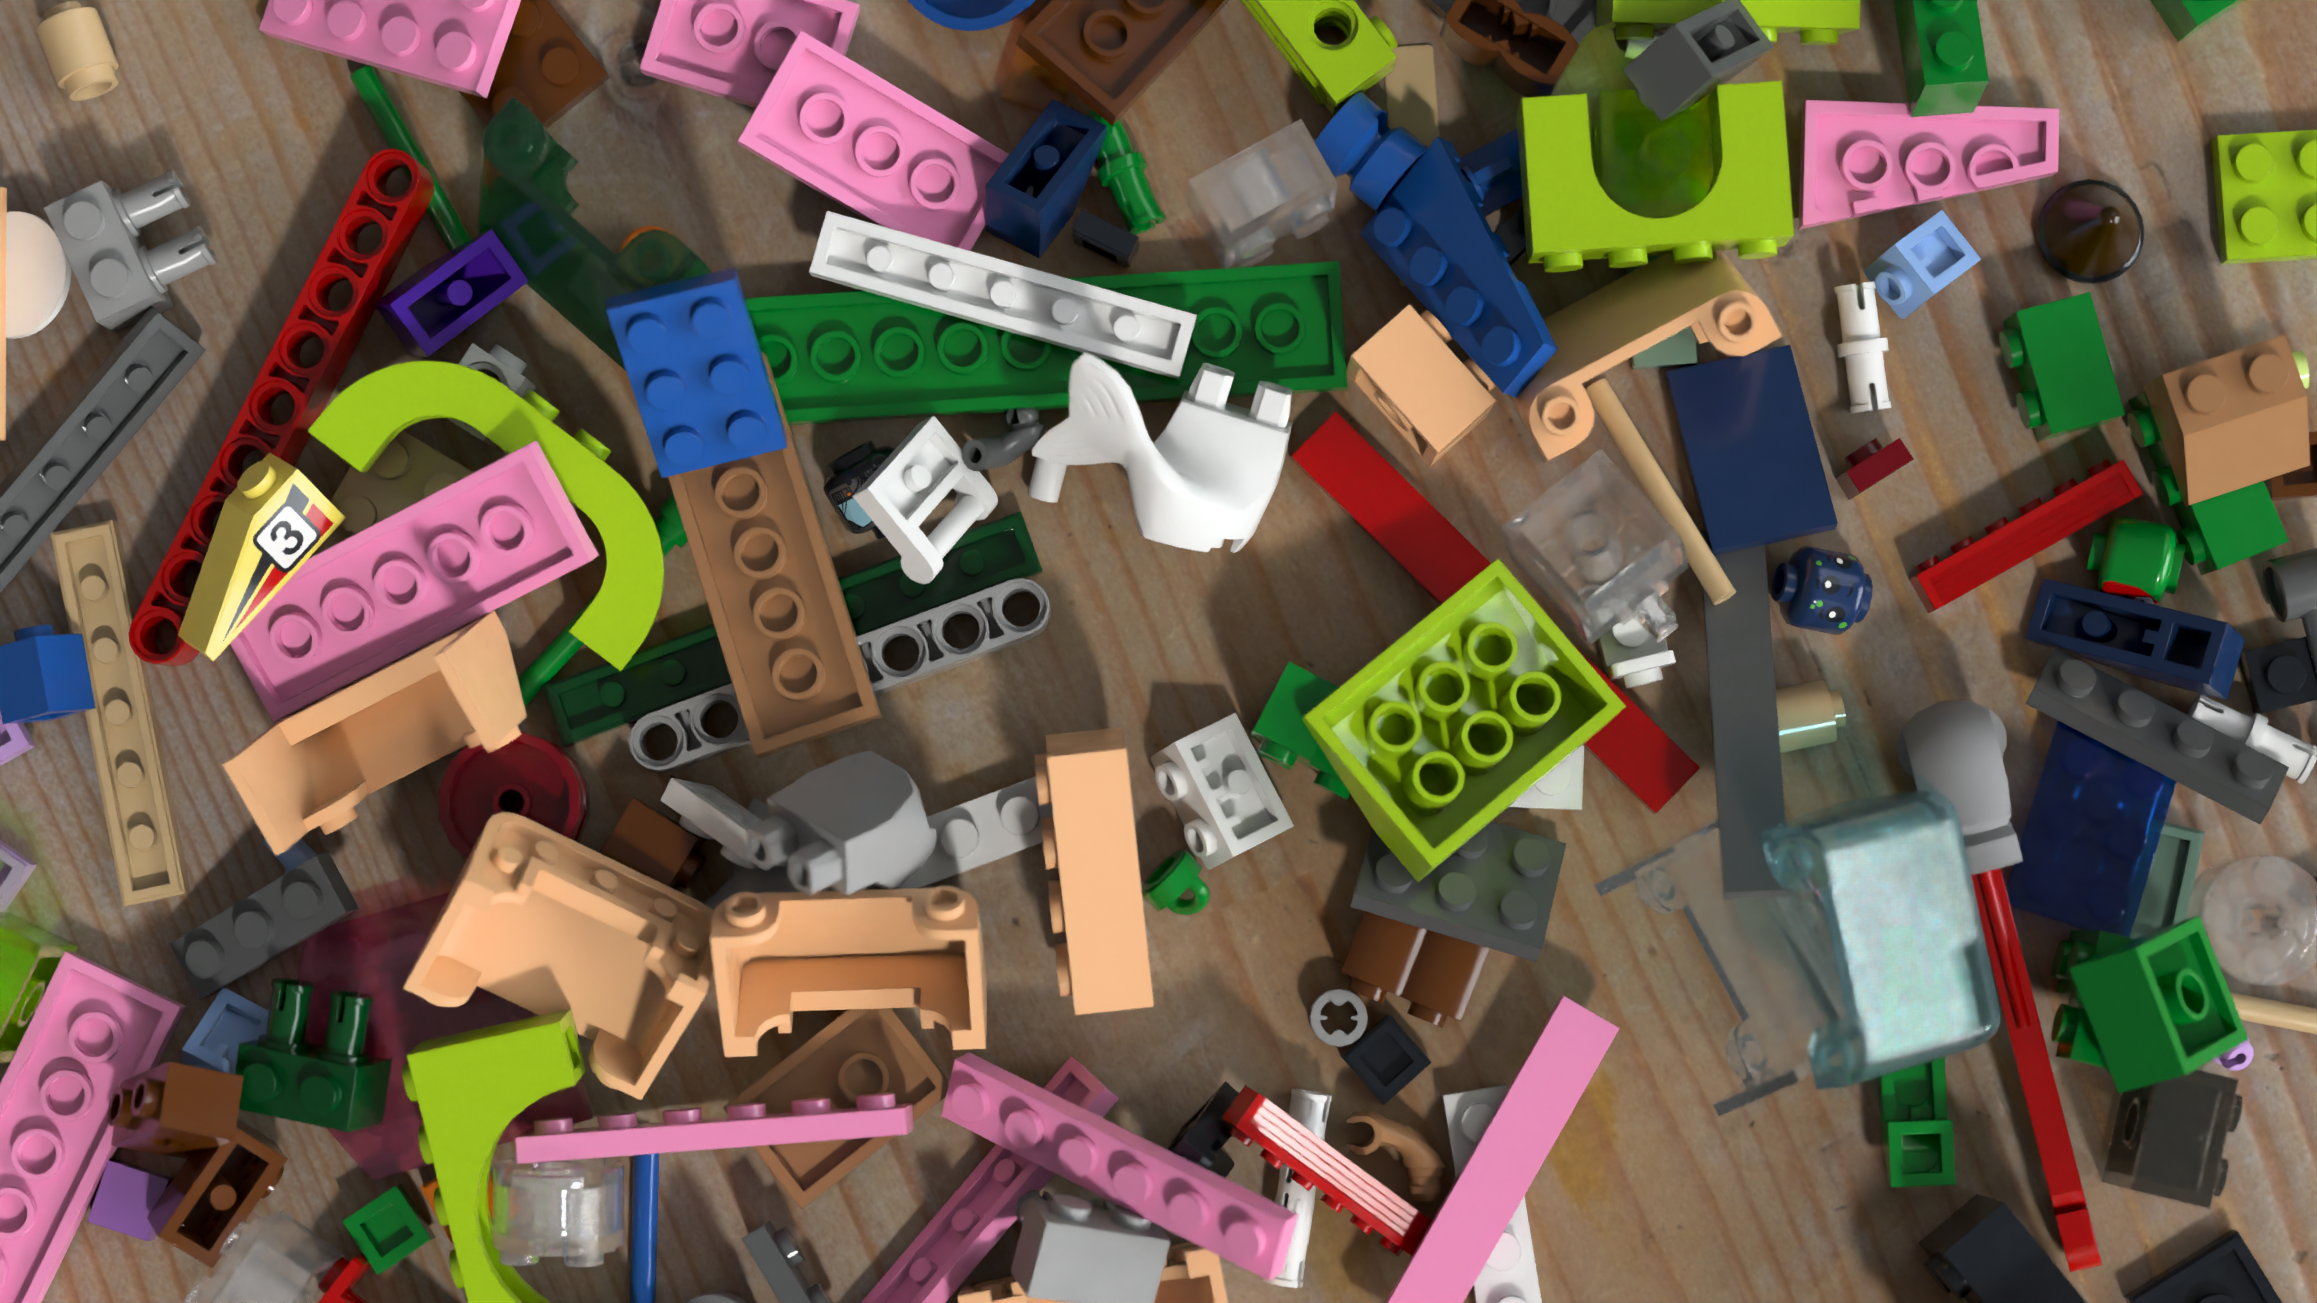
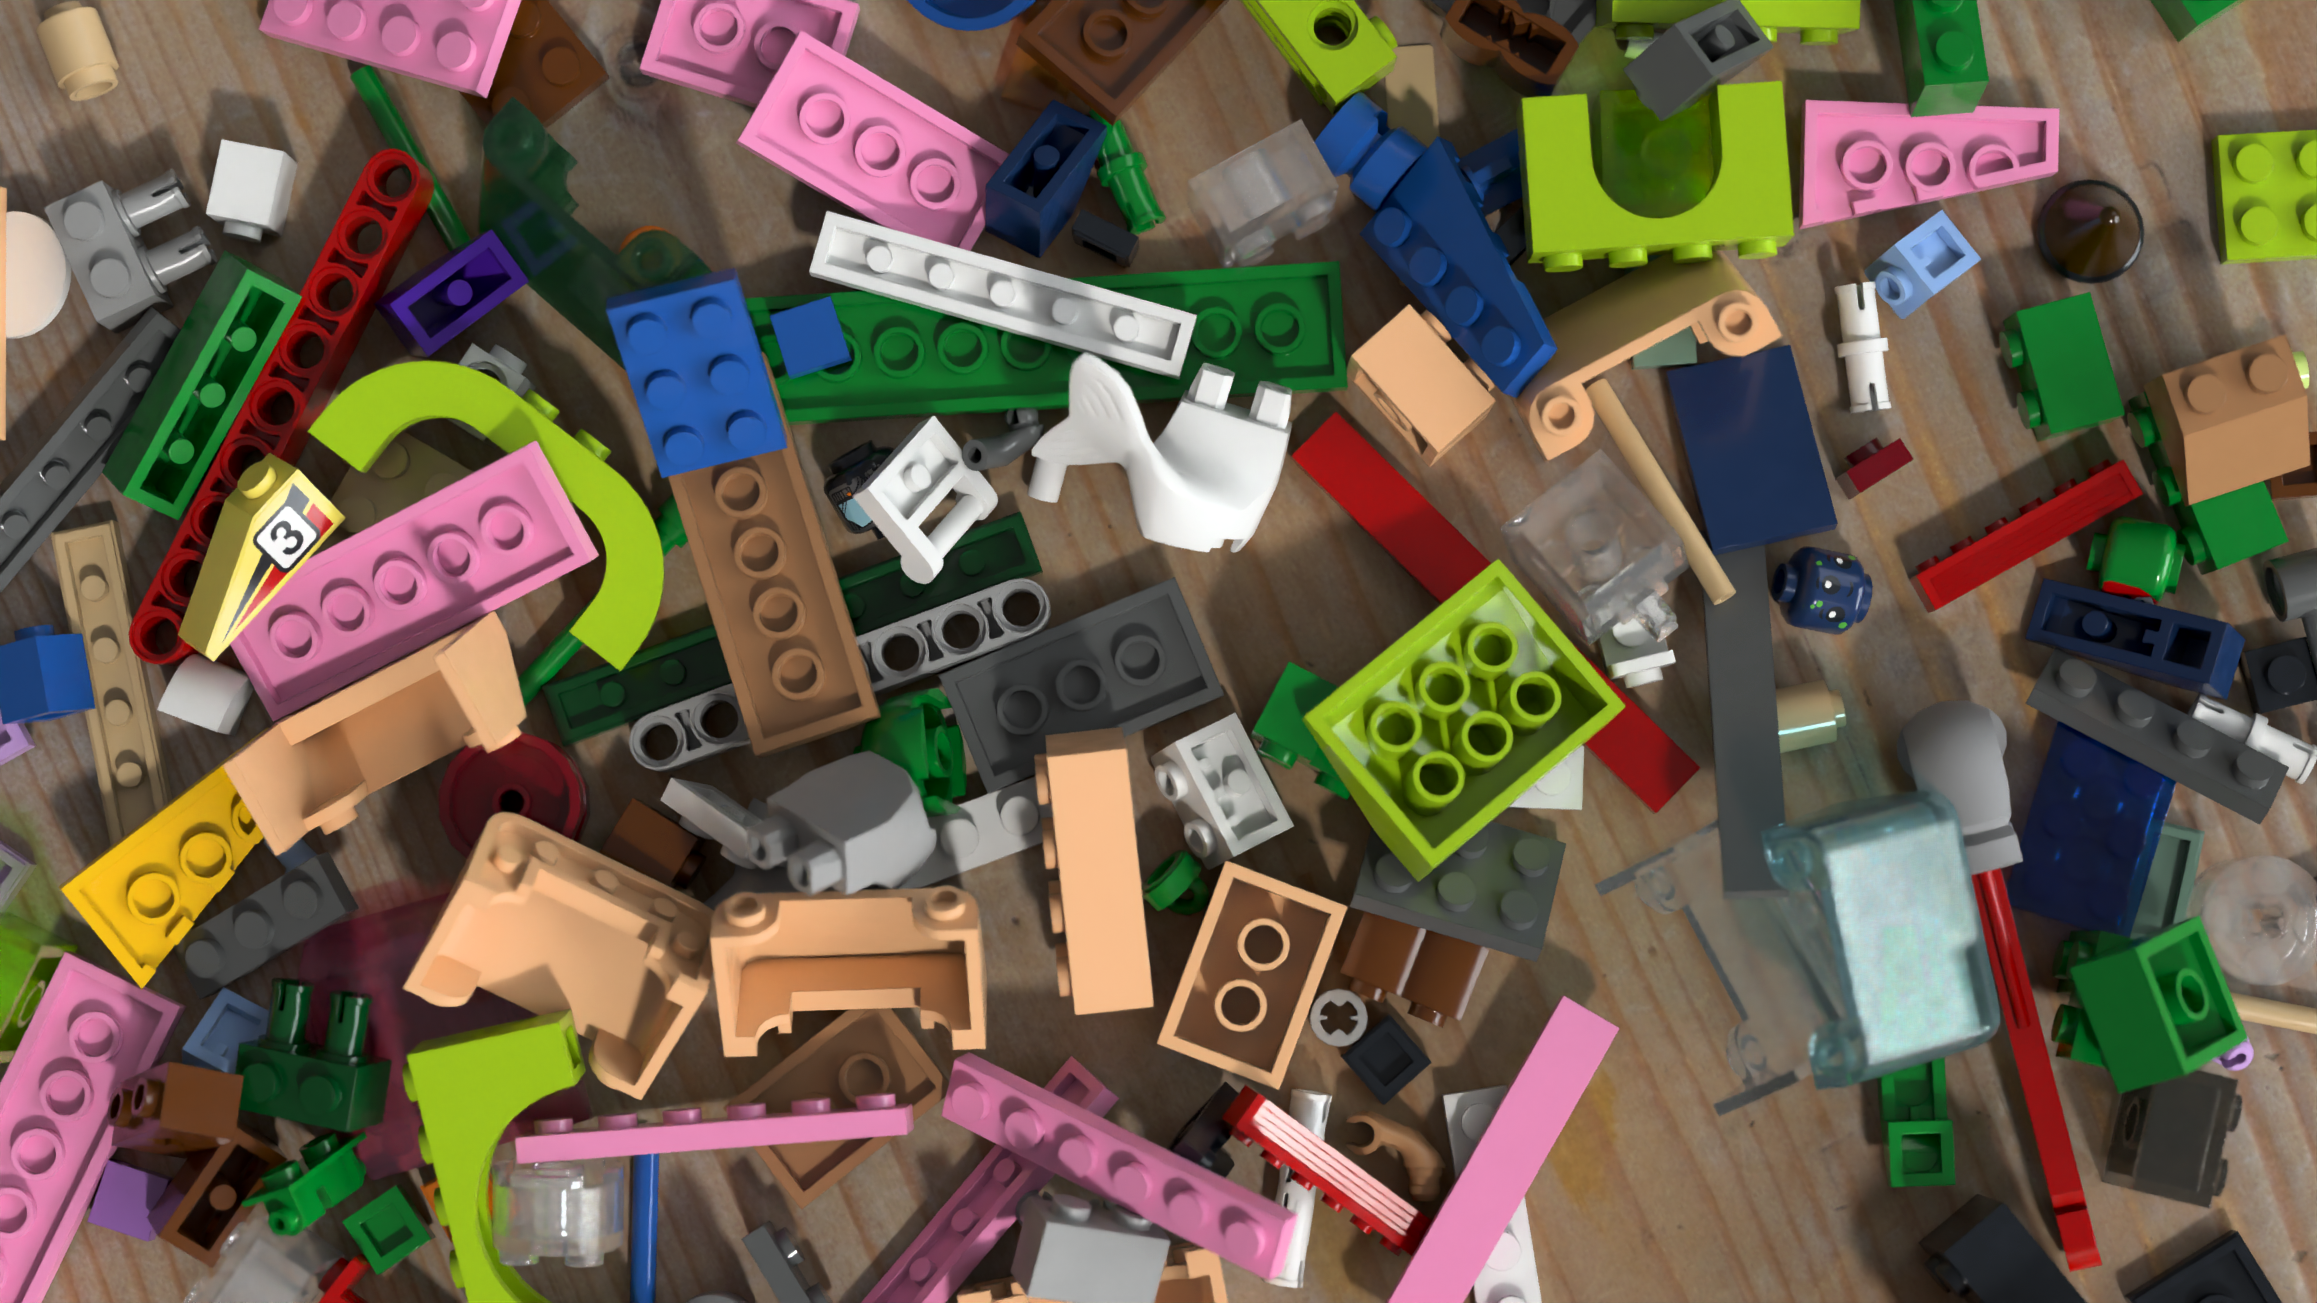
(165, 872): none -> yellow wing
(201, 385): none -> green brick
(208, 694): none -> white brick
(251, 190): none -> white brick
(303, 1189): none -> green hinge
(810, 337): none -> blue tile
(917, 739): none -> green cylinder
(1096, 672): none -> dark grey plate
(1252, 975): none -> light nougat brick

